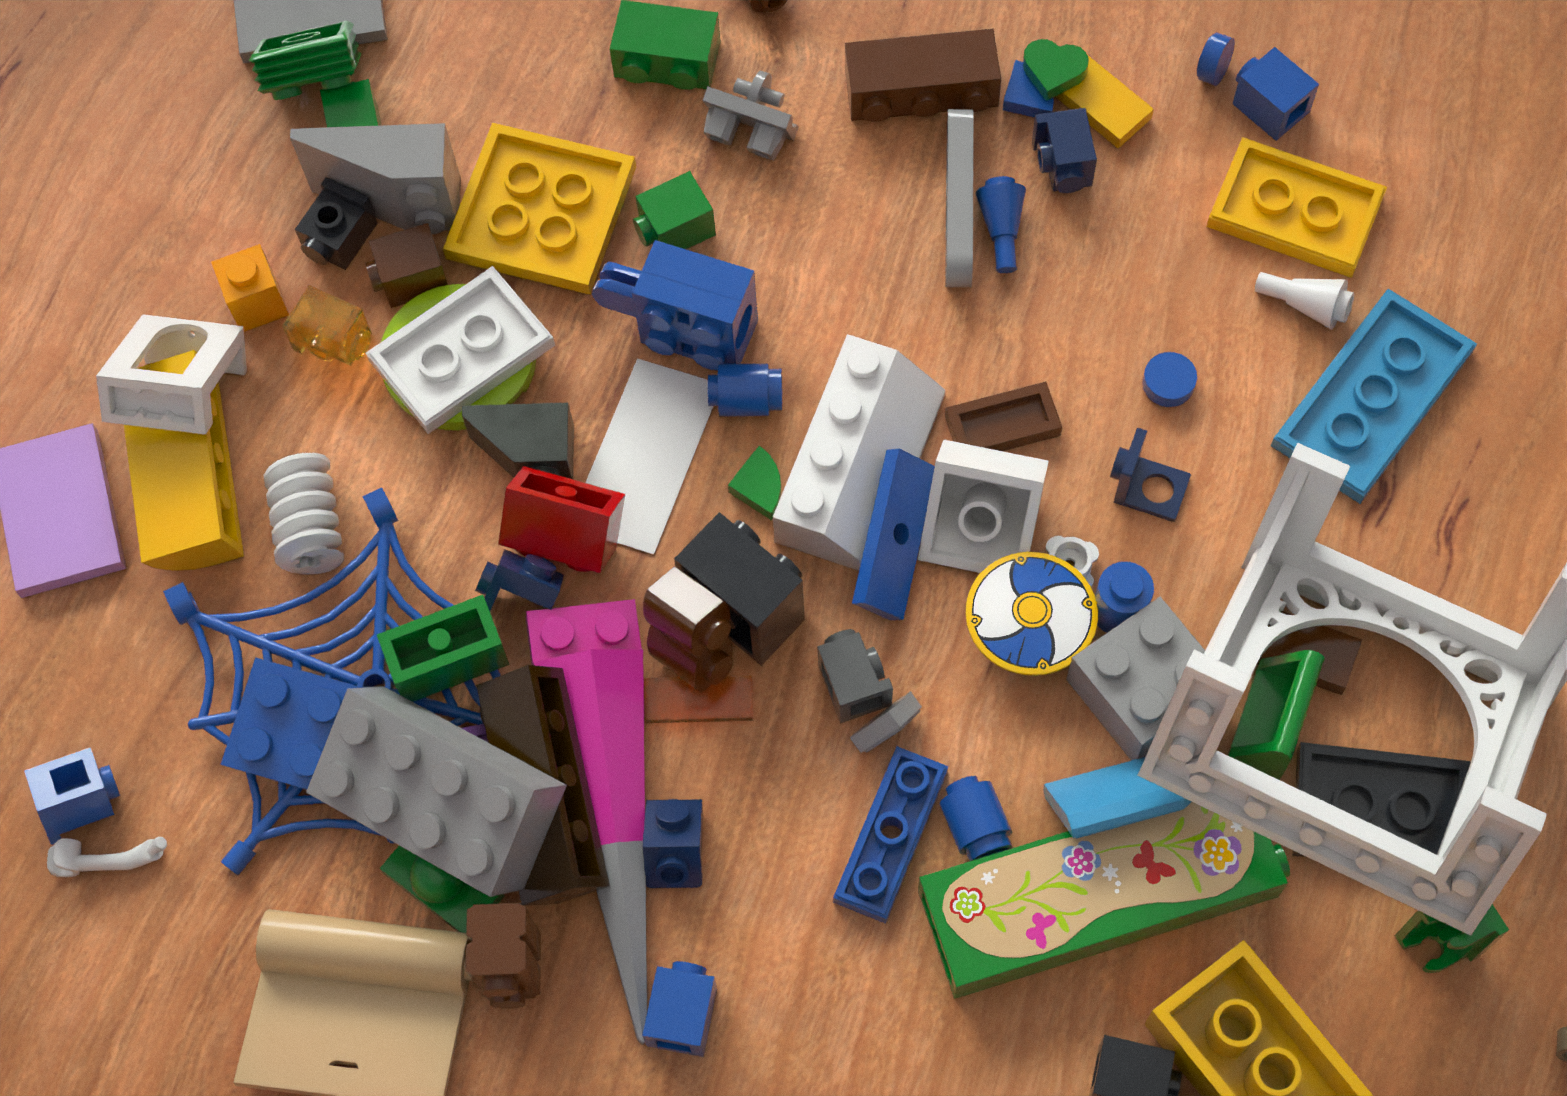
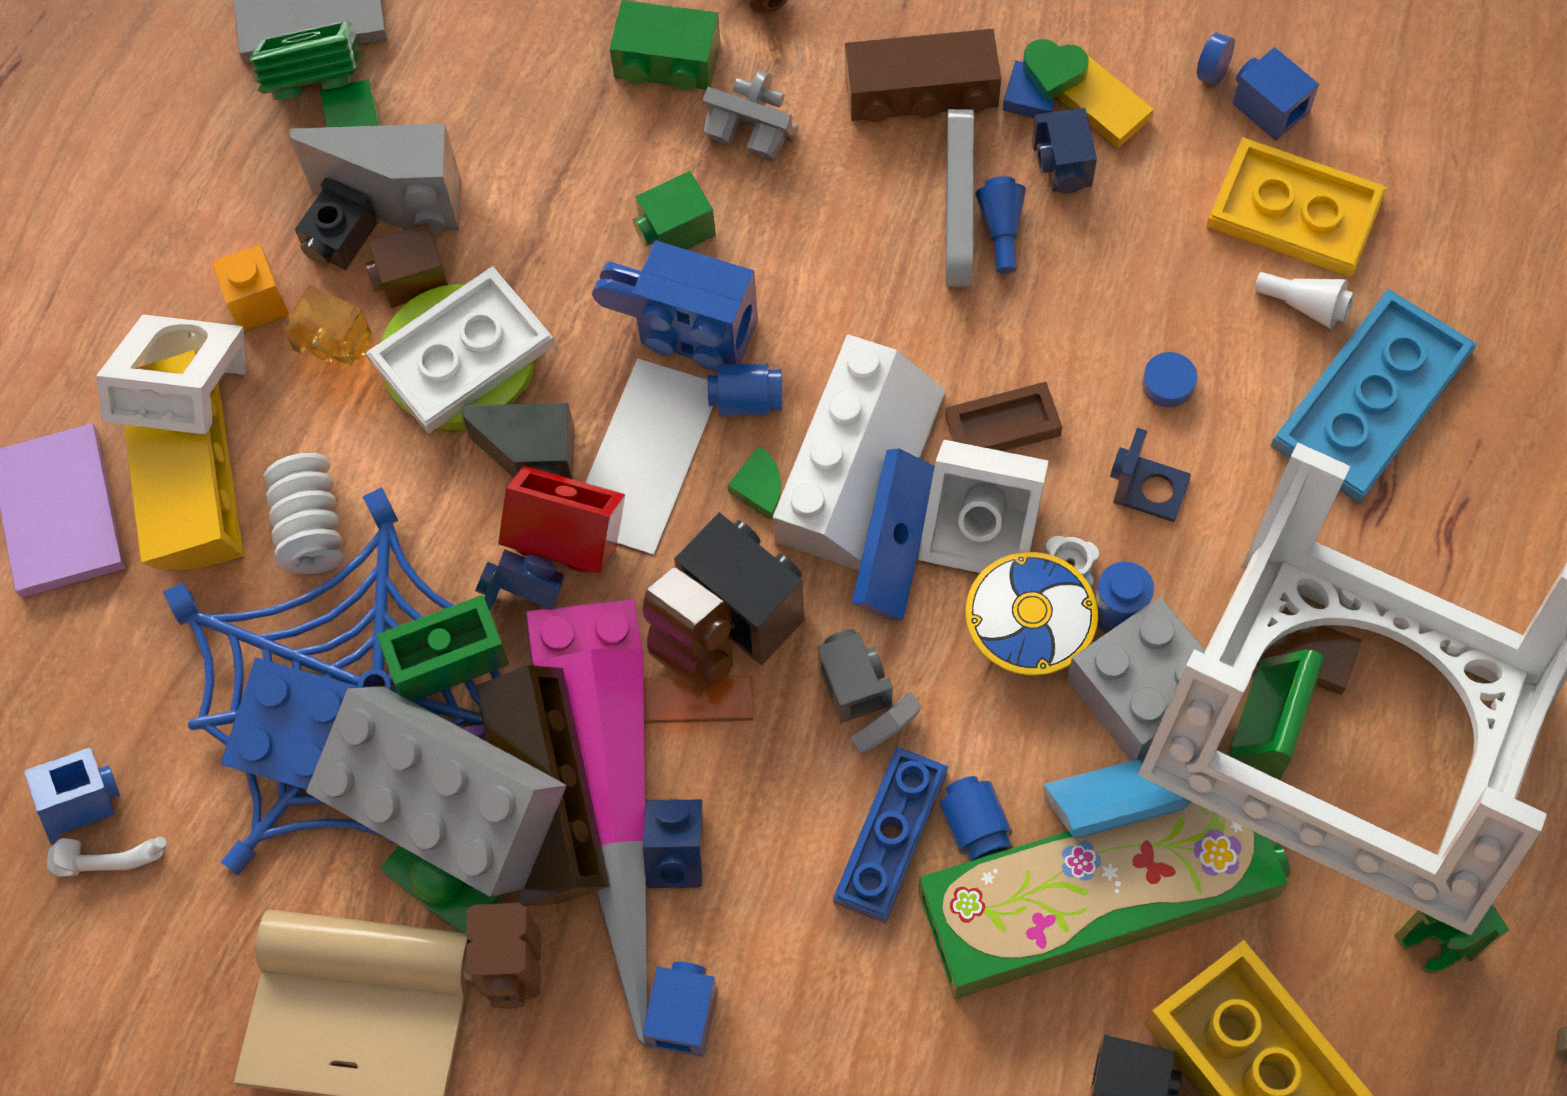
(540, 208): yellow plate -> none
(1388, 789): black tile -> none

